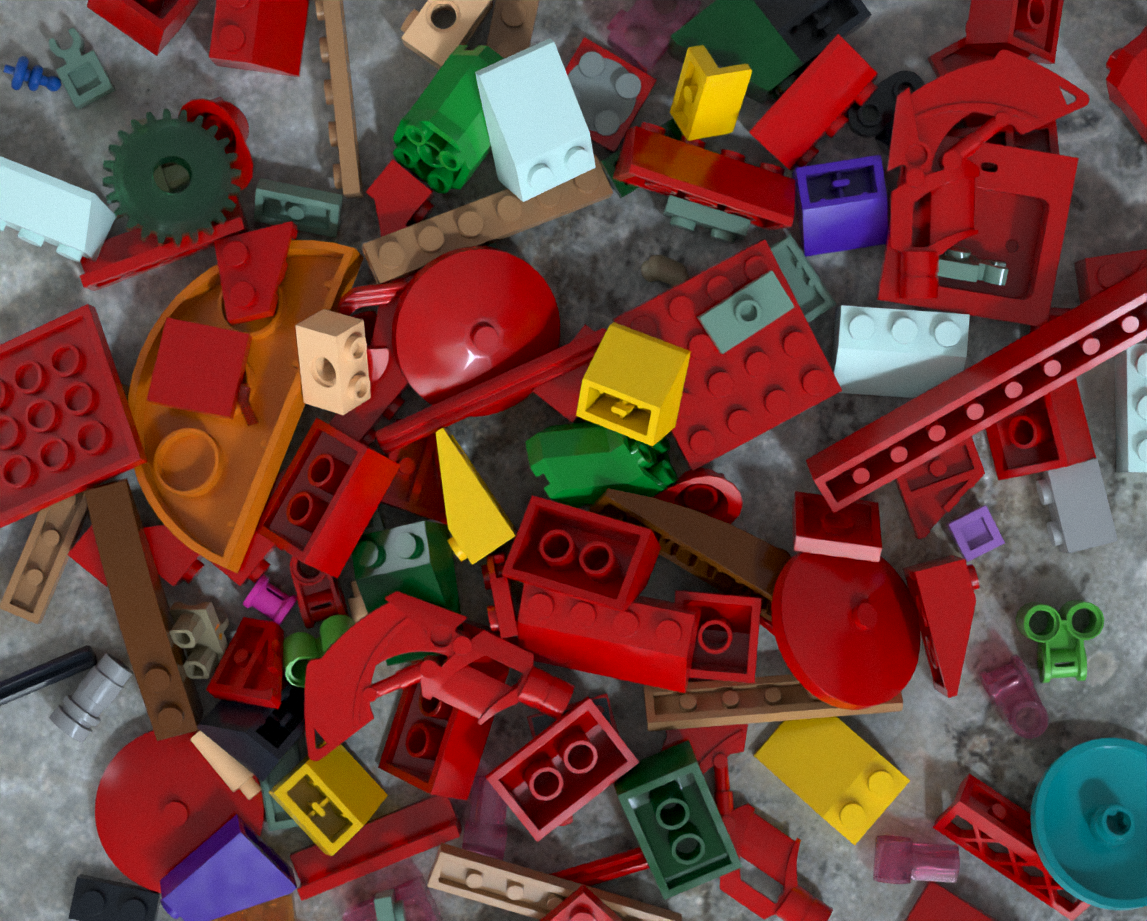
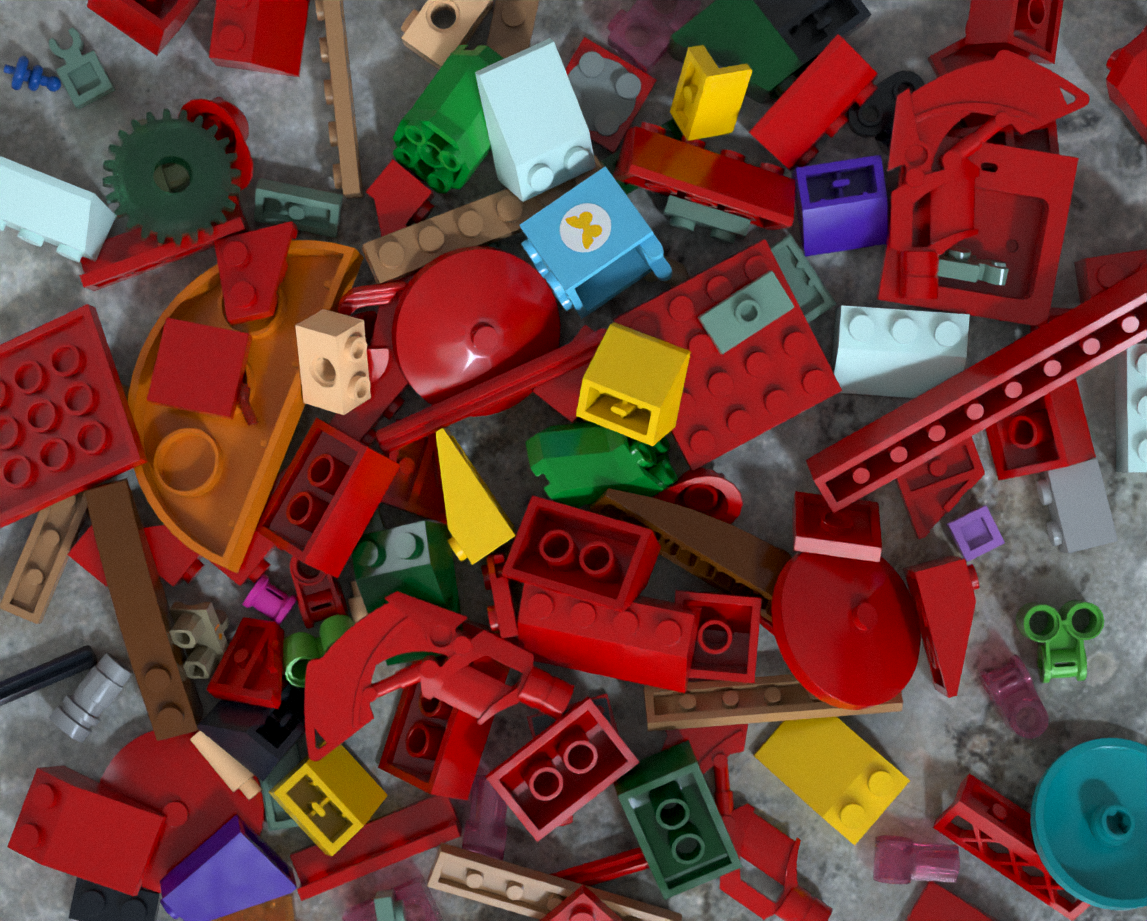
(86, 830): none -> red slope
(592, 244): none -> medium azure container

